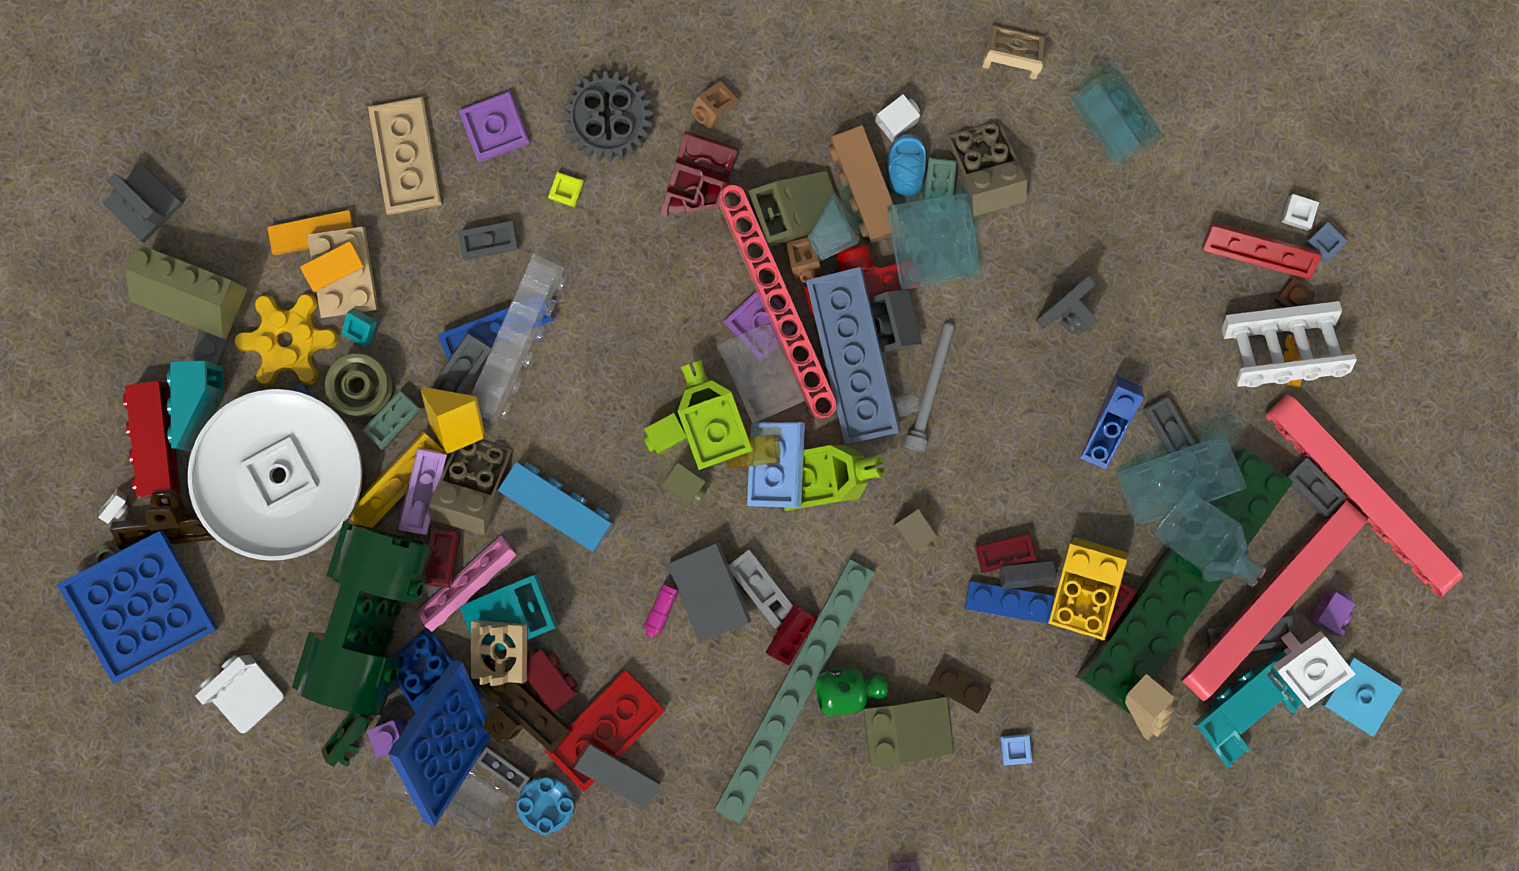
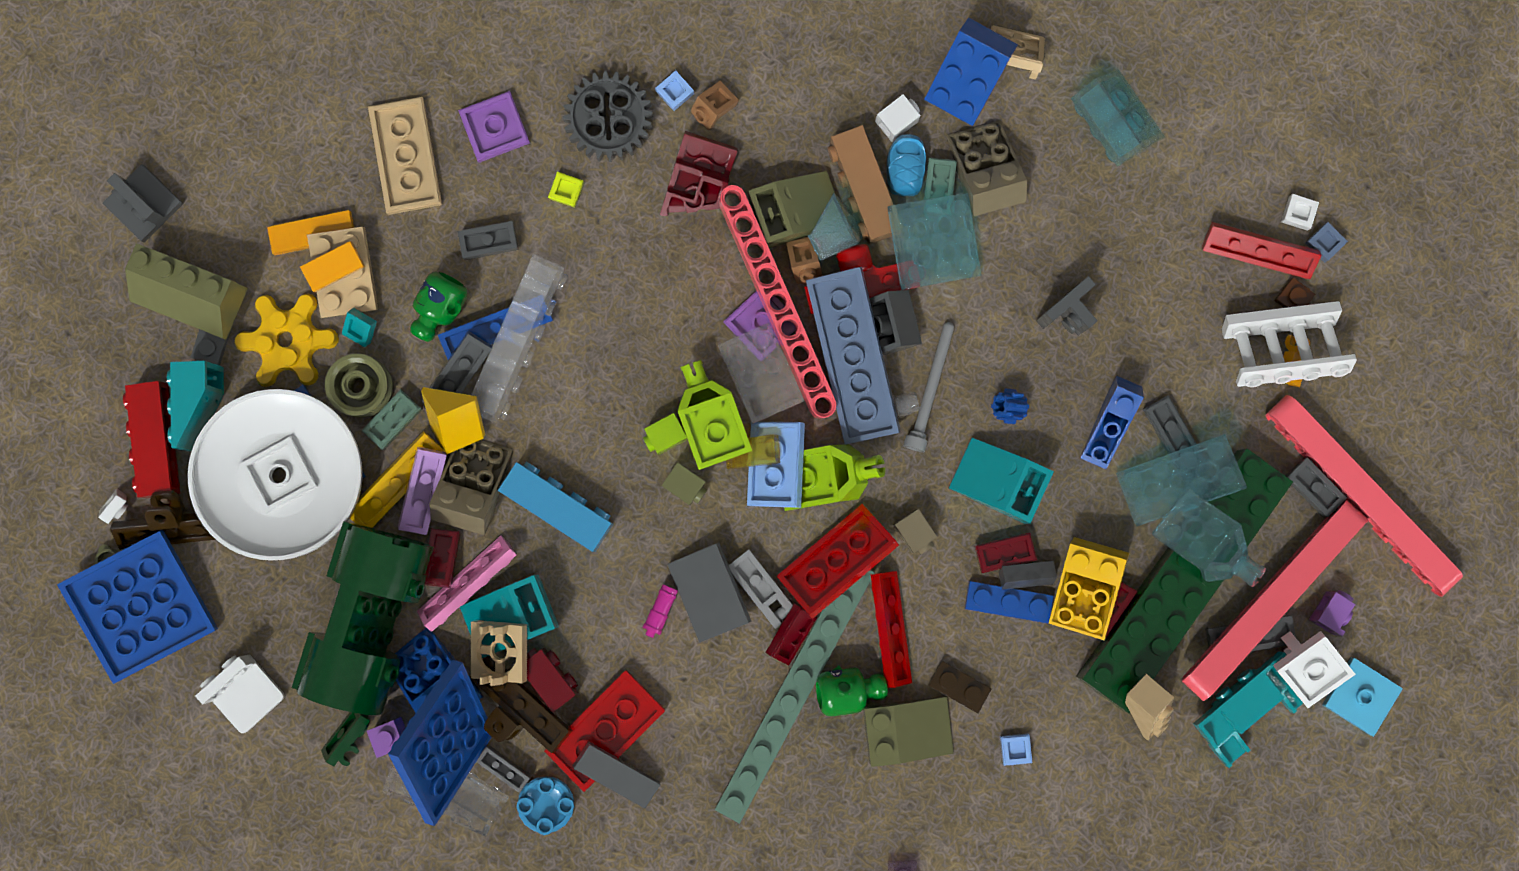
(437, 303): none -> green piece
(674, 90): none -> light blue plate
(837, 561): none -> red plate
(891, 629): none -> red plate
(970, 71): none -> blue brick
(1001, 480): none -> teal slope
(1010, 406): none -> blue gear

